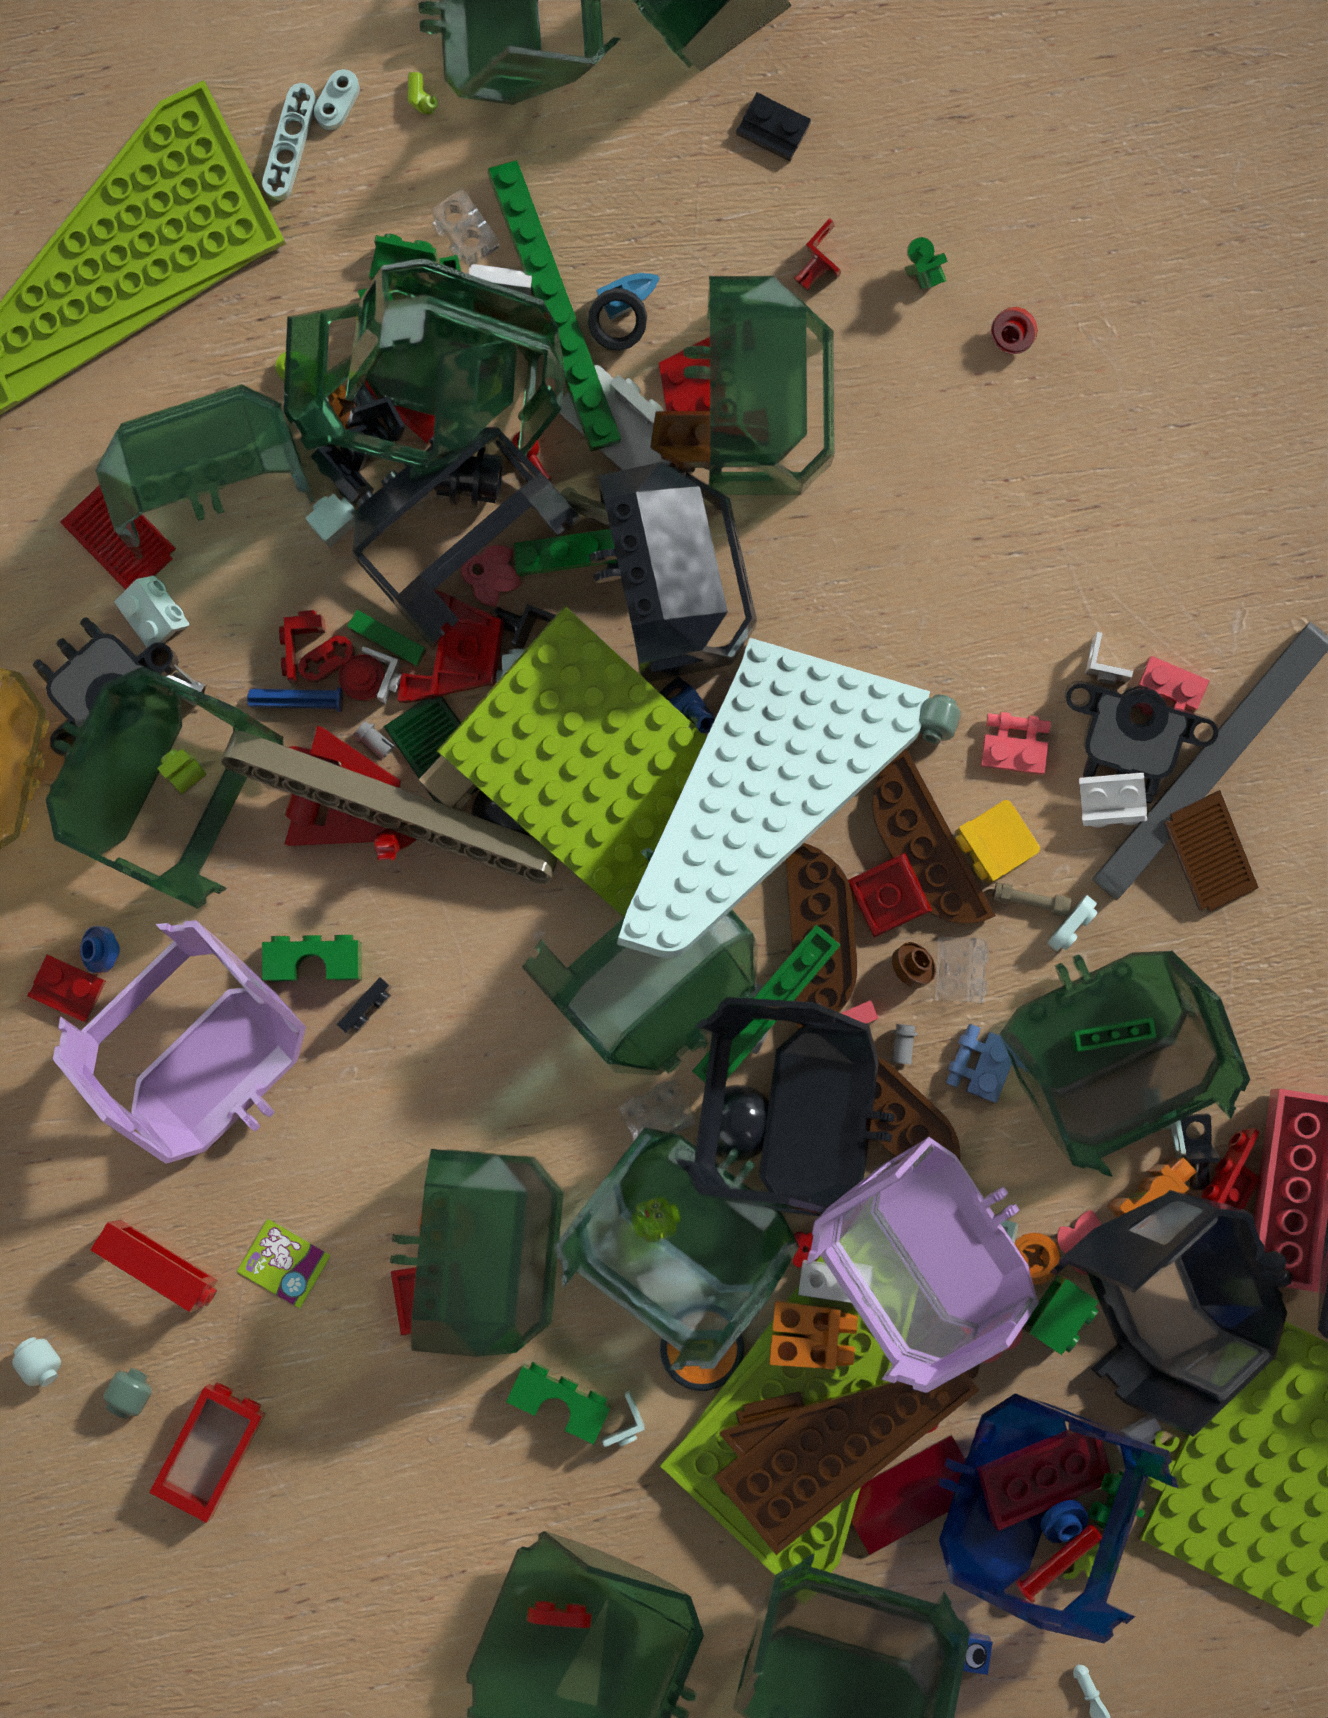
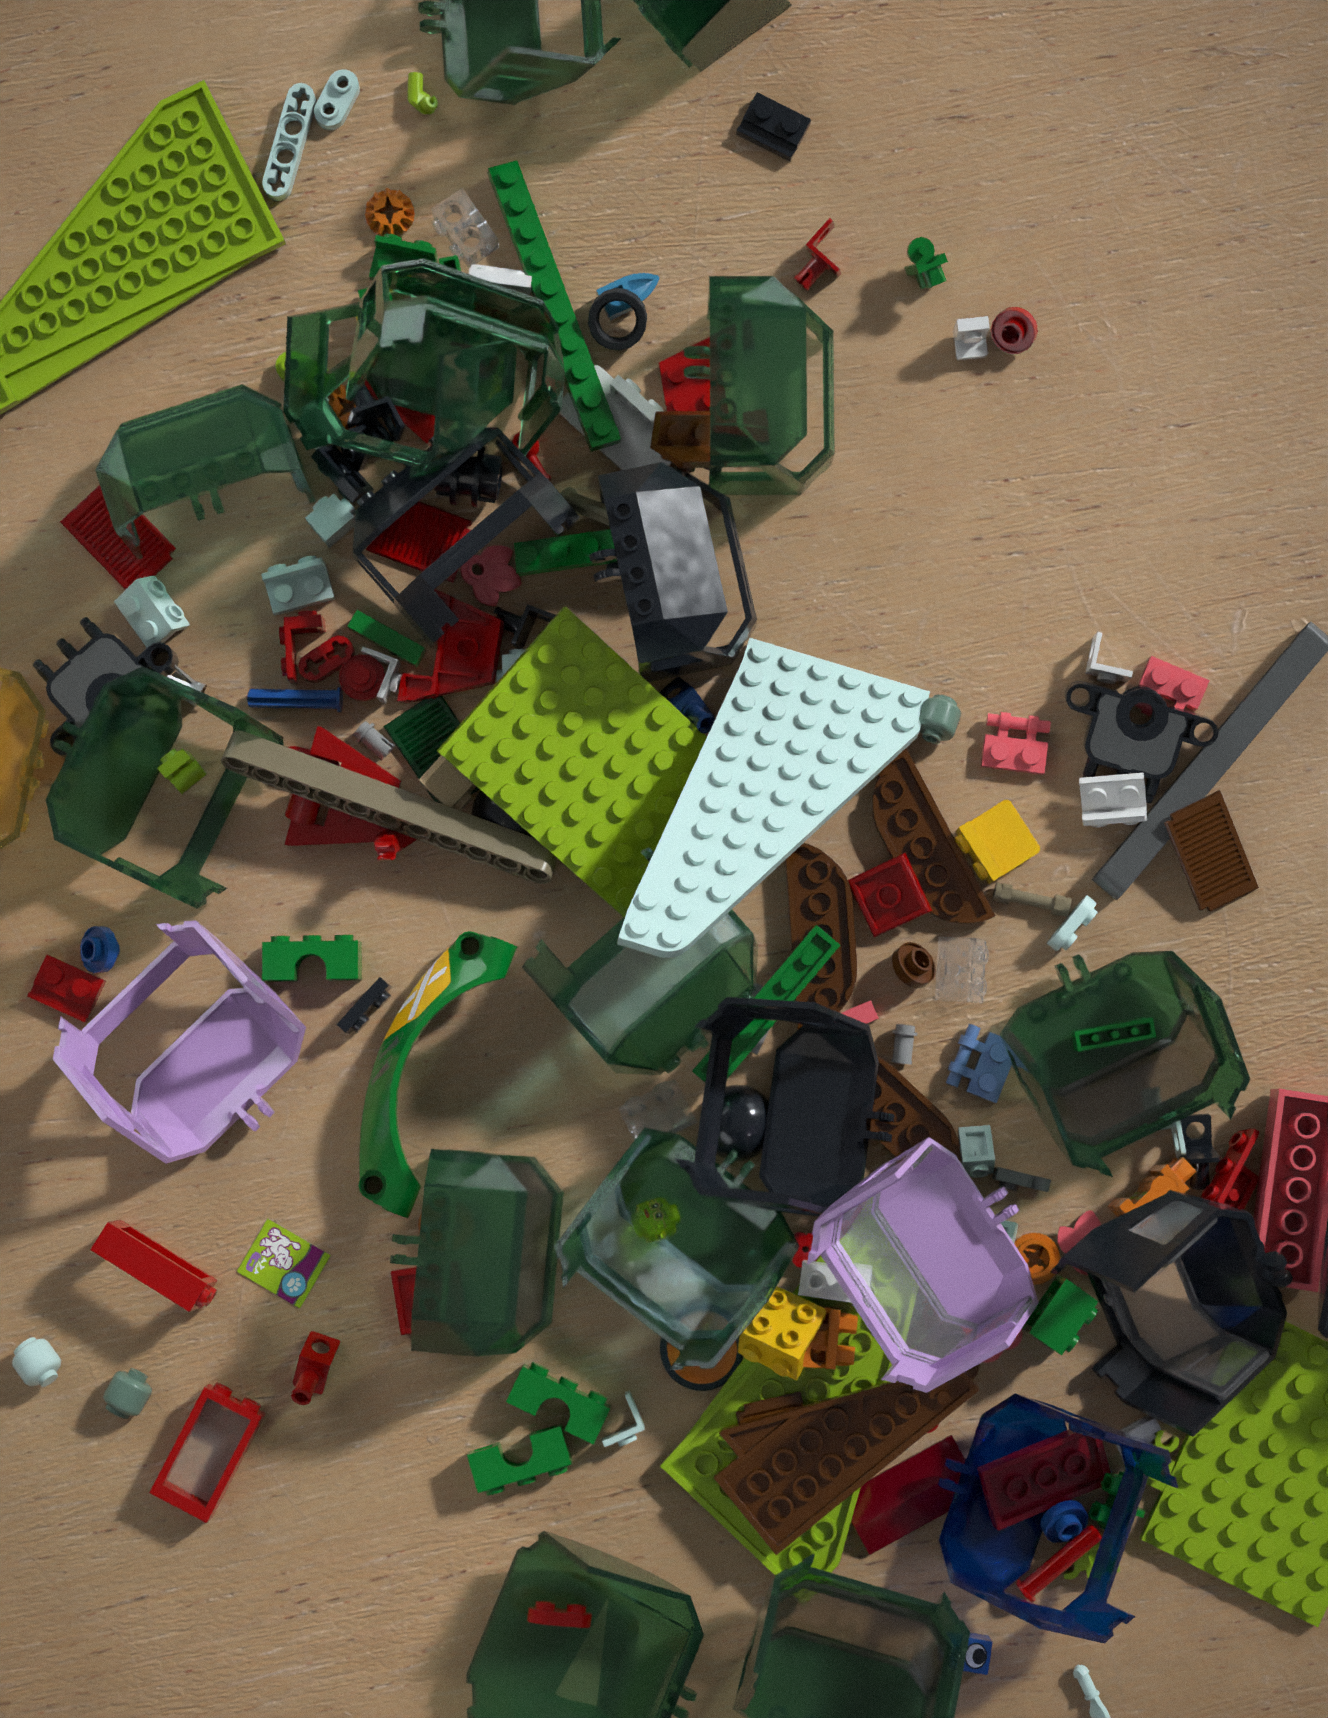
(298, 585): none -> light aqua bracket
(313, 1368): none -> red bracket
(380, 1139): none -> green panel
(401, 220): none -> orange gear
(421, 537): none -> red window
(493, 1470): none -> green arch
(782, 1333): none -> yellow bracket
(971, 338): none -> white bracket
(977, 1150): none -> light aqua bracket
(1012, 1180): none -> dark grey plate

